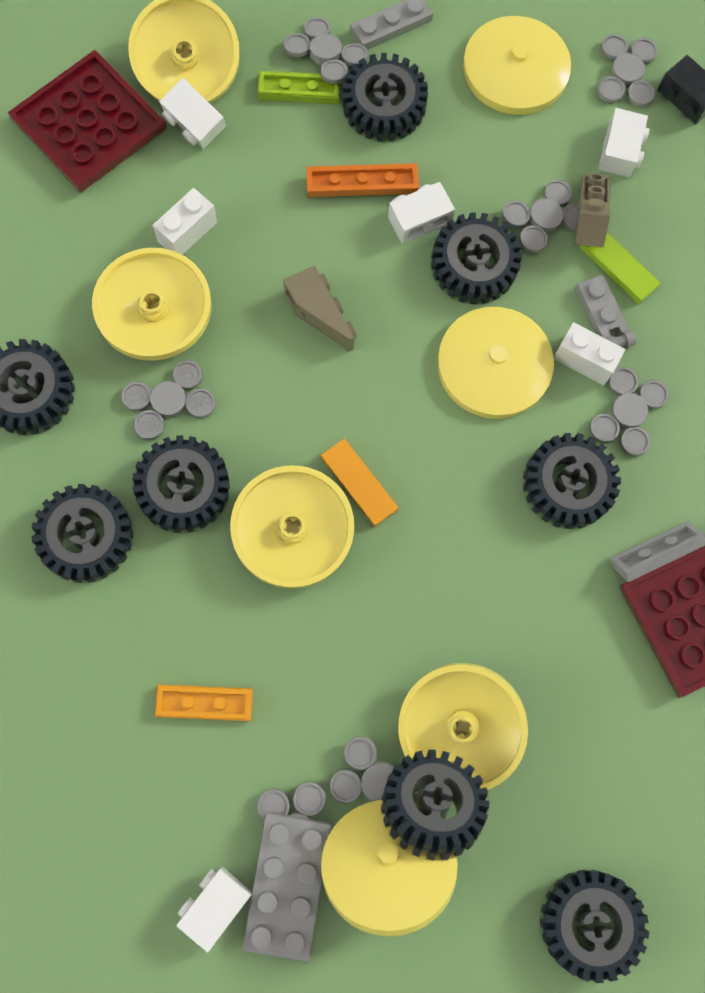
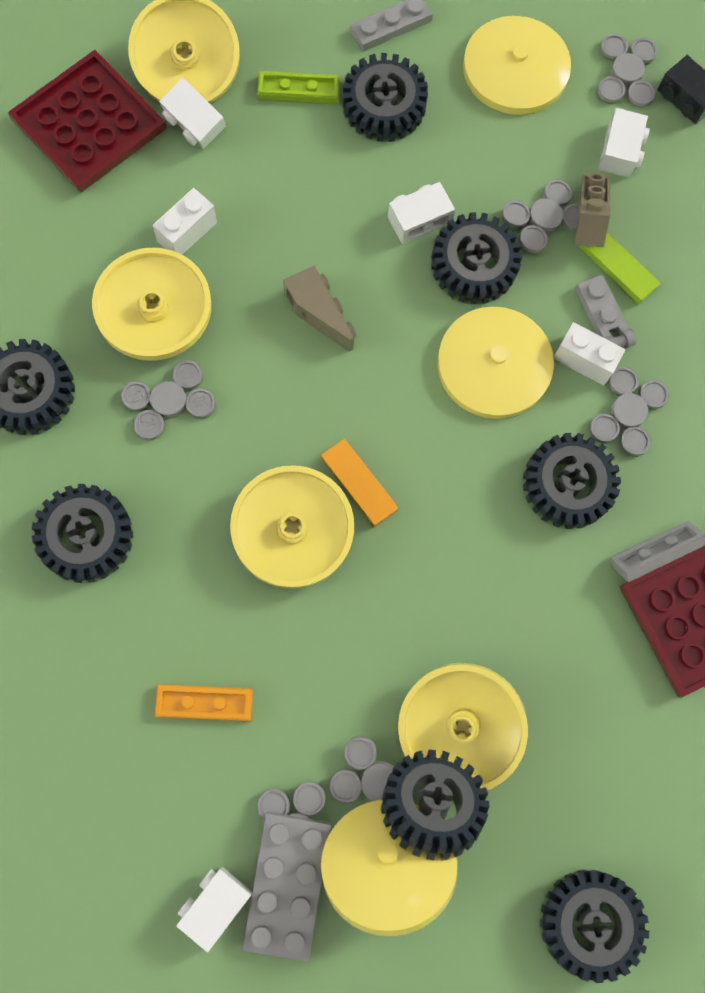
(181, 458): wheel -> none
(325, 50): light grey piece -> none
(362, 180): orange plate -> none

